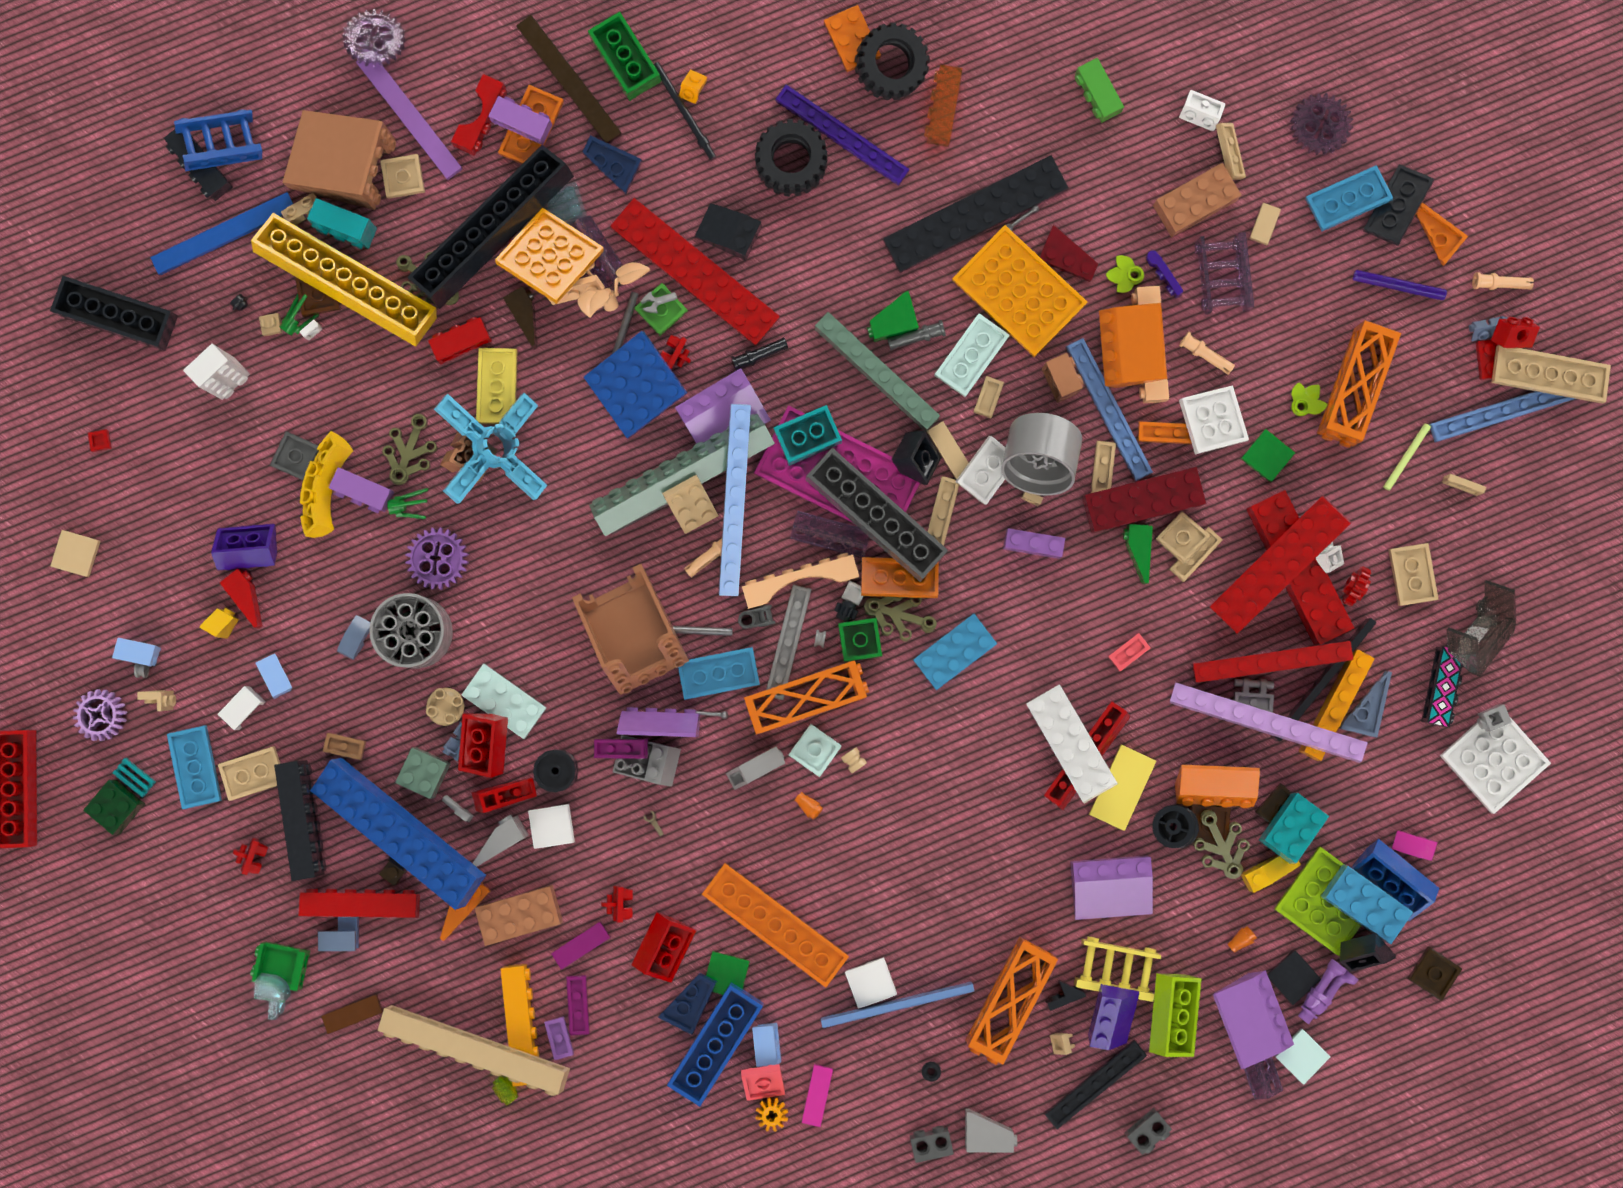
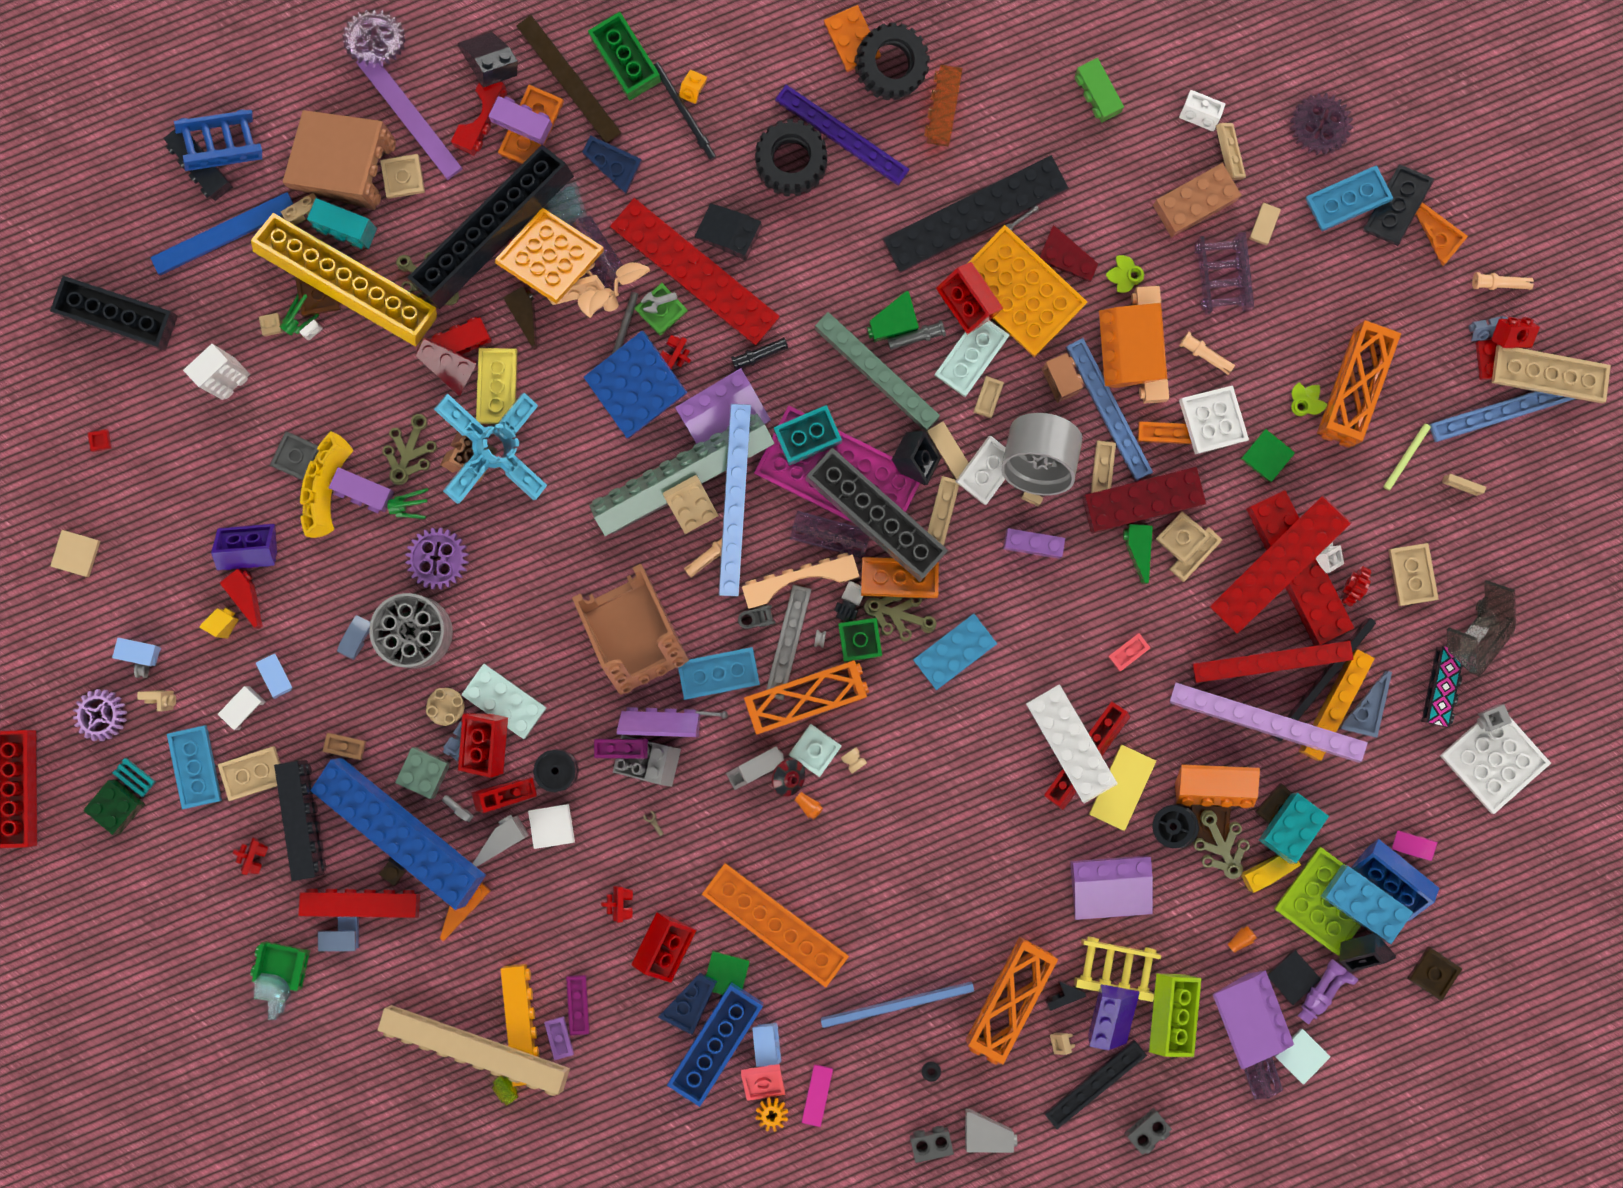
(239, 302): black plate -> none
(352, 1014): reddish brown tile -> none
(446, 364): none -> wing
(489, 58): none -> black slope
(518, 915): nougat brick -> none
(580, 945): magenta tile -> none
(703, 630): flat silver bar -> none
(783, 774): none -> dish
(871, 983): white slope -> none
(969, 297): none -> red slope
(1164, 273): dark purple hinge -> none
(1261, 700): light grey plate -> none
(1400, 285): dark purple axle -> none

